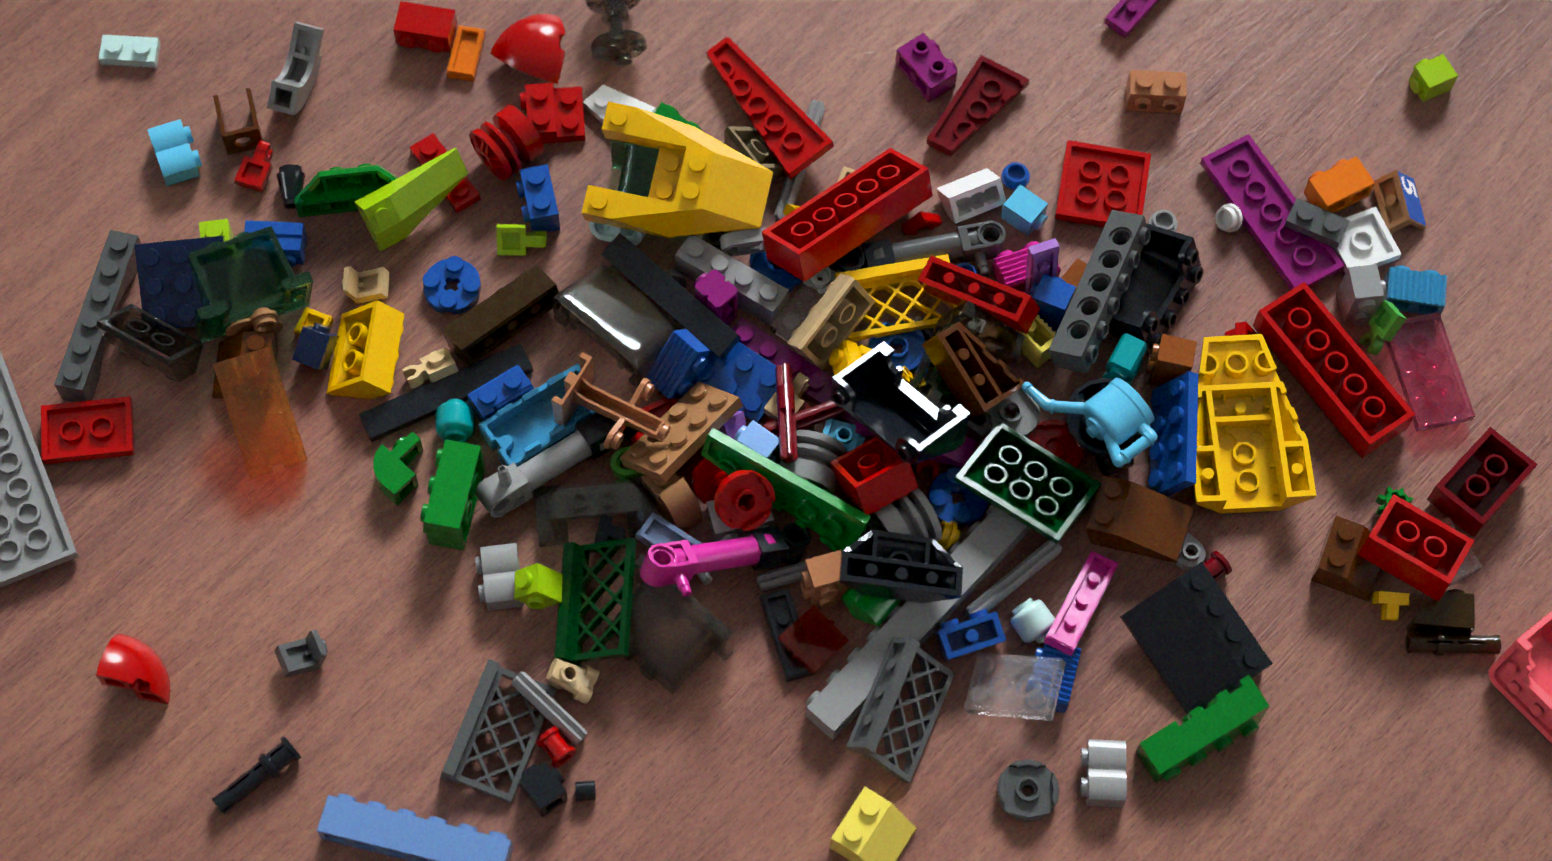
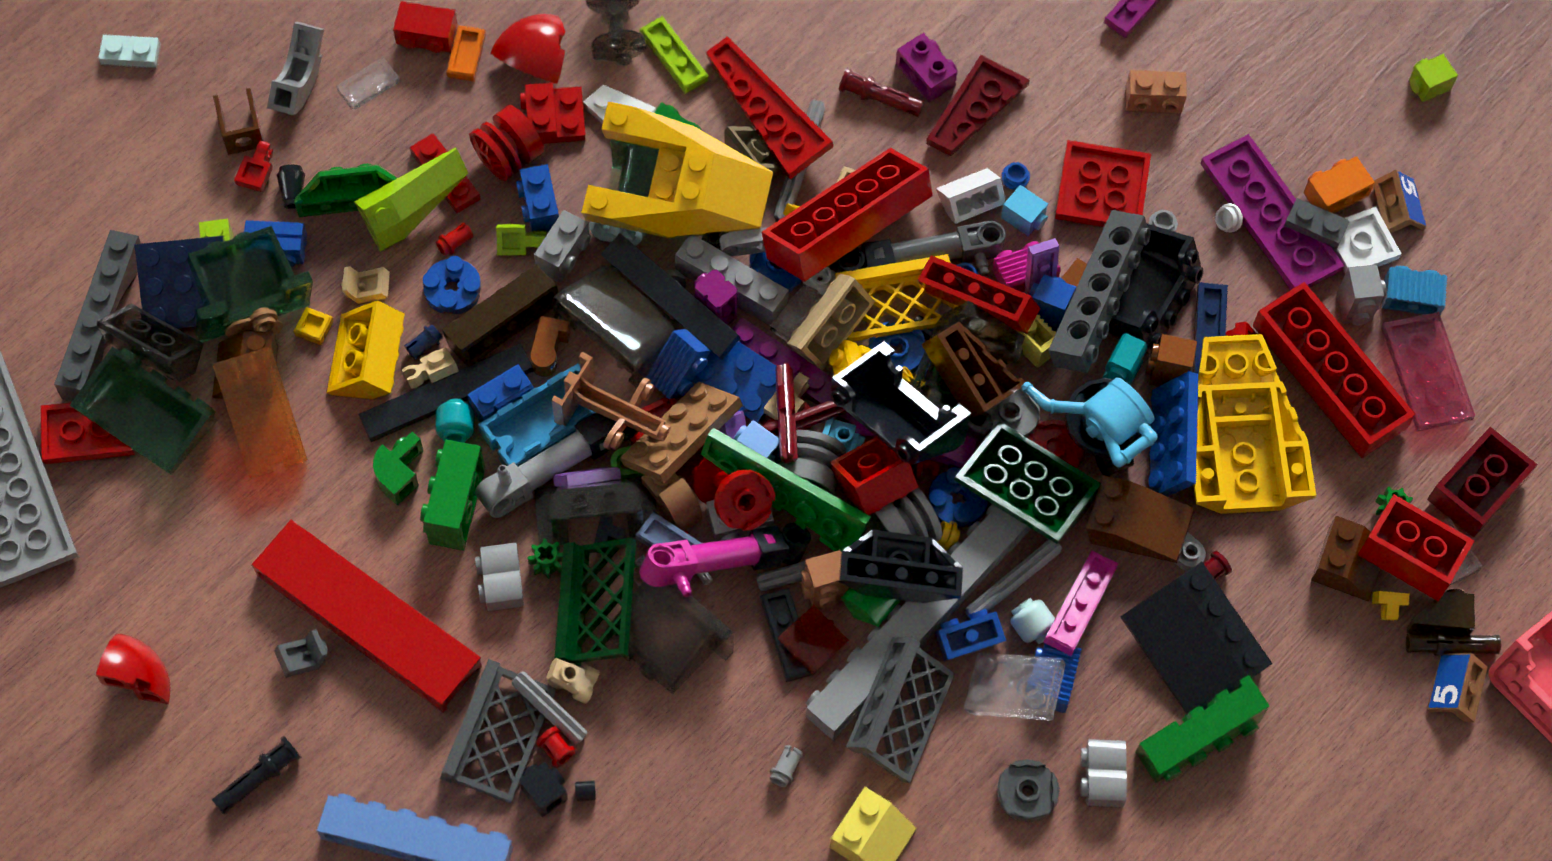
(144, 410): none -> clear green windscreen
(174, 152): medium azure brick -> none
(315, 346): dark blue brick -> none
(366, 615): none -> red tile
(368, 83): none -> clear plate
(423, 341): none -> dark blue pin
(454, 239): none -> red pin
(538, 586): lime brick -> none
(546, 344): none -> dark orange leg
(546, 566): none -> green gear
(562, 245): none -> light grey brick
(586, 476): none -> medium lavender tile
(674, 55): none -> lime tile
(783, 771): none -> light grey pin
(868, 88): none -> dark red pin
(920, 221): red tile -> none
(1210, 315): none -> dark blue plate
(1384, 326): bright green plate -> none
(1458, 685): none -> panel

